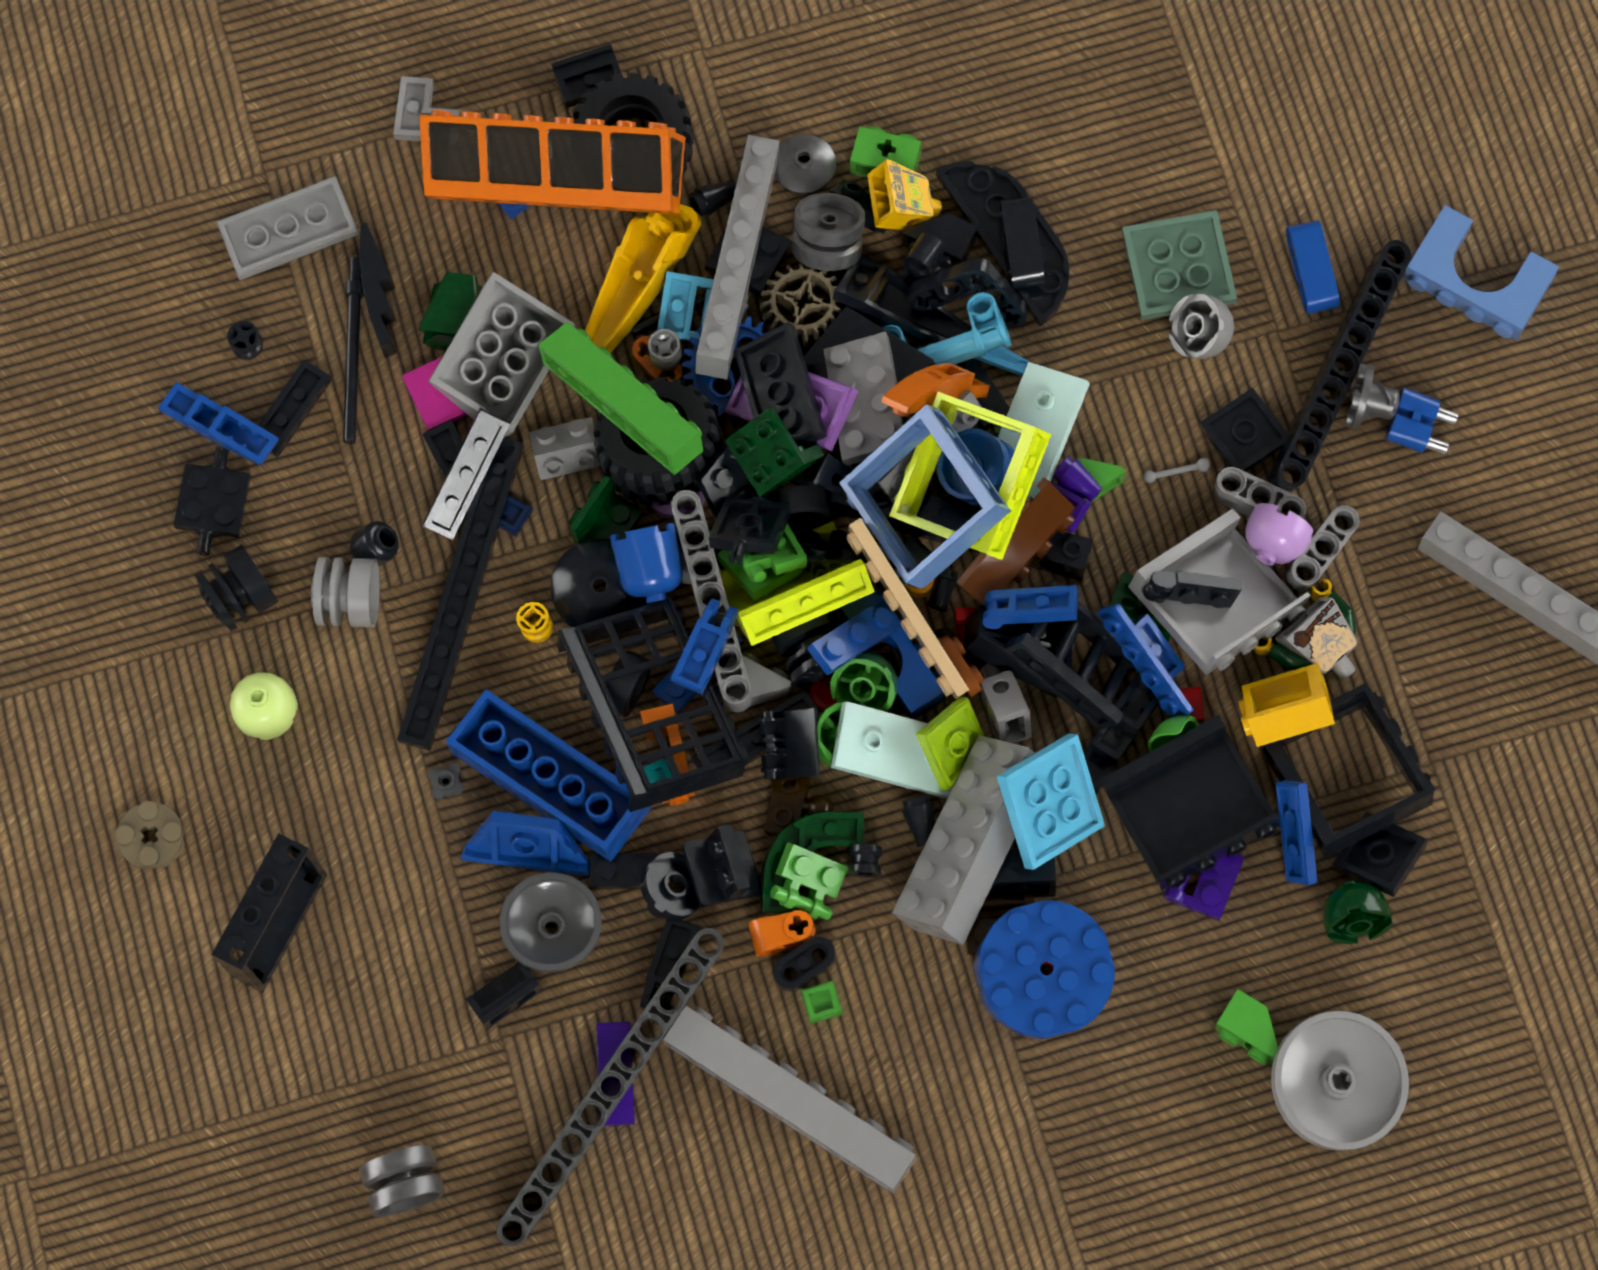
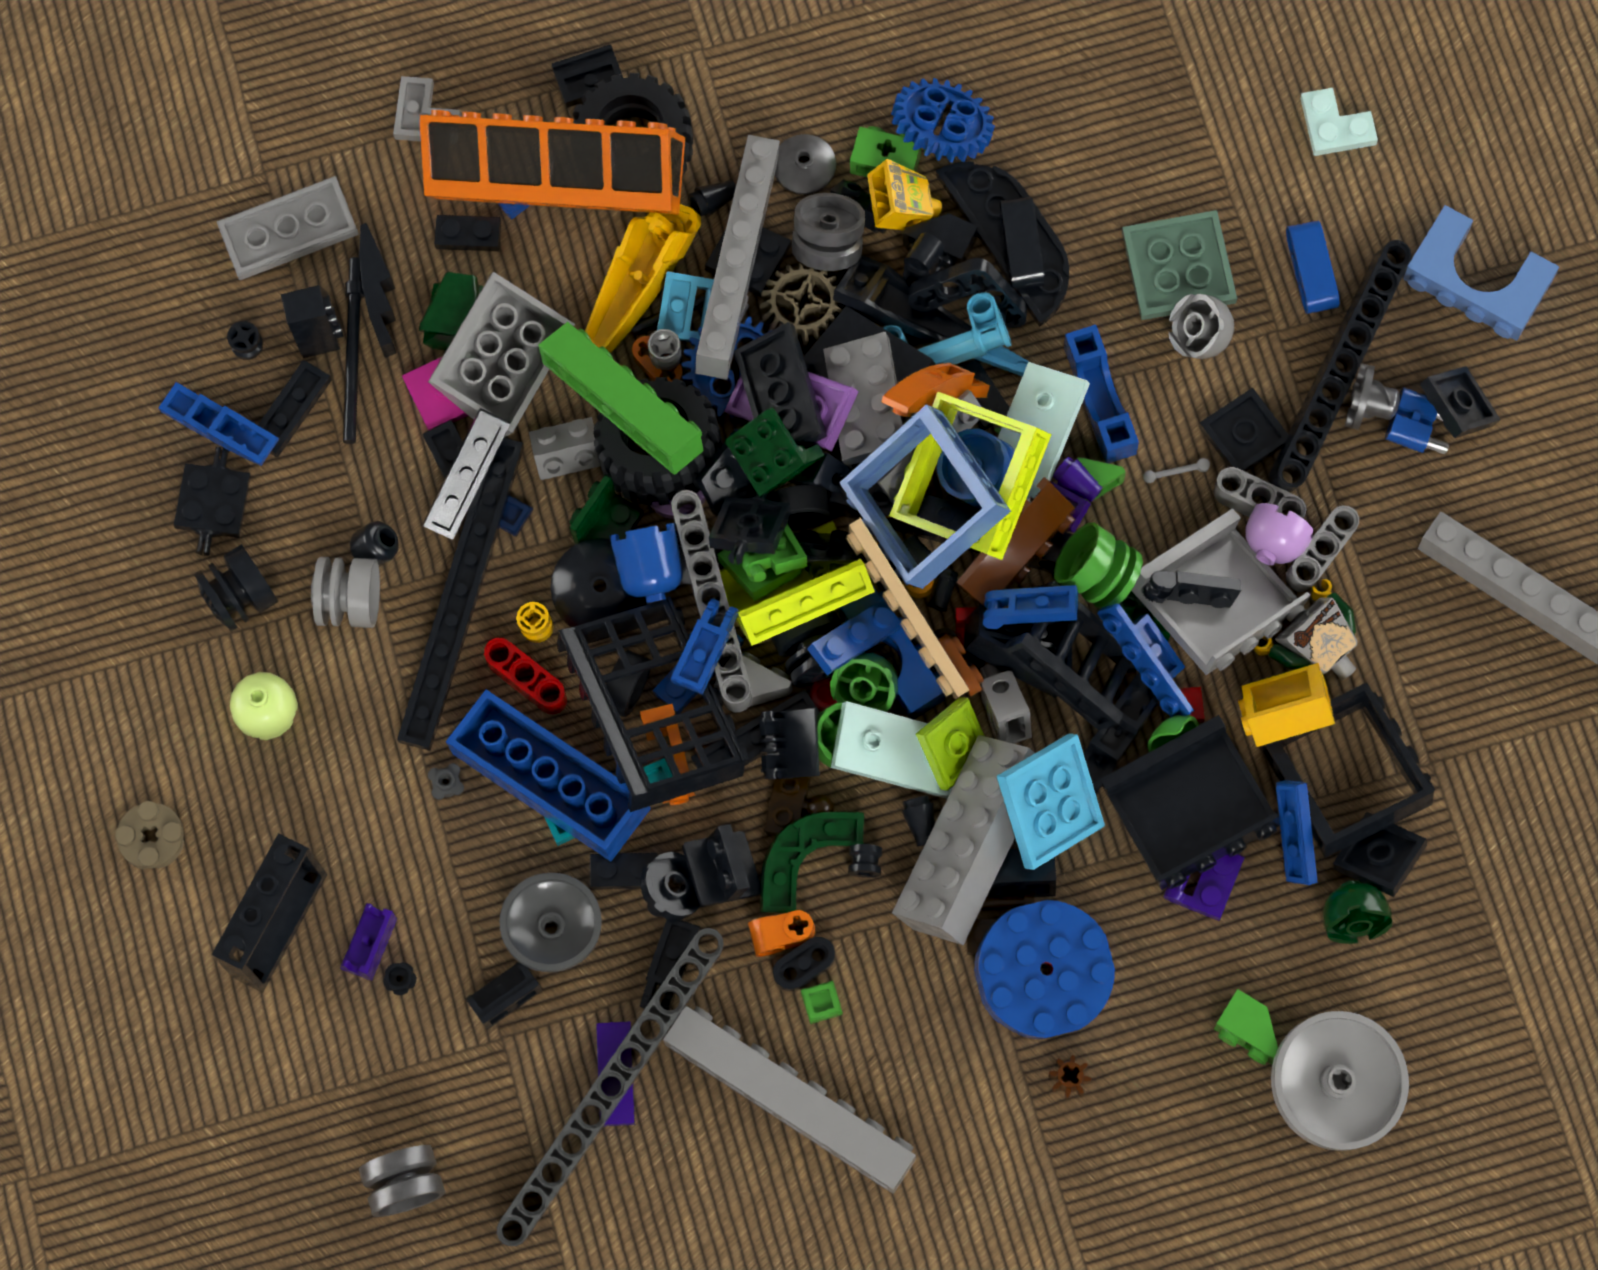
(312, 321): none -> black wedge
(369, 942): none -> dark purple hinge
(399, 969): none -> black plate
(467, 233): none -> black plate
(518, 662): none -> red beam
(526, 843): blue wing -> none
(812, 871): bright green plate -> none
(966, 127): none -> blue gear
(1070, 1067): none -> reddish brown gear
(1098, 566): none -> bright green wheel
(1107, 416): none -> blue arch
(1333, 132): none -> light aqua plate
(1460, 402): none -> black plate

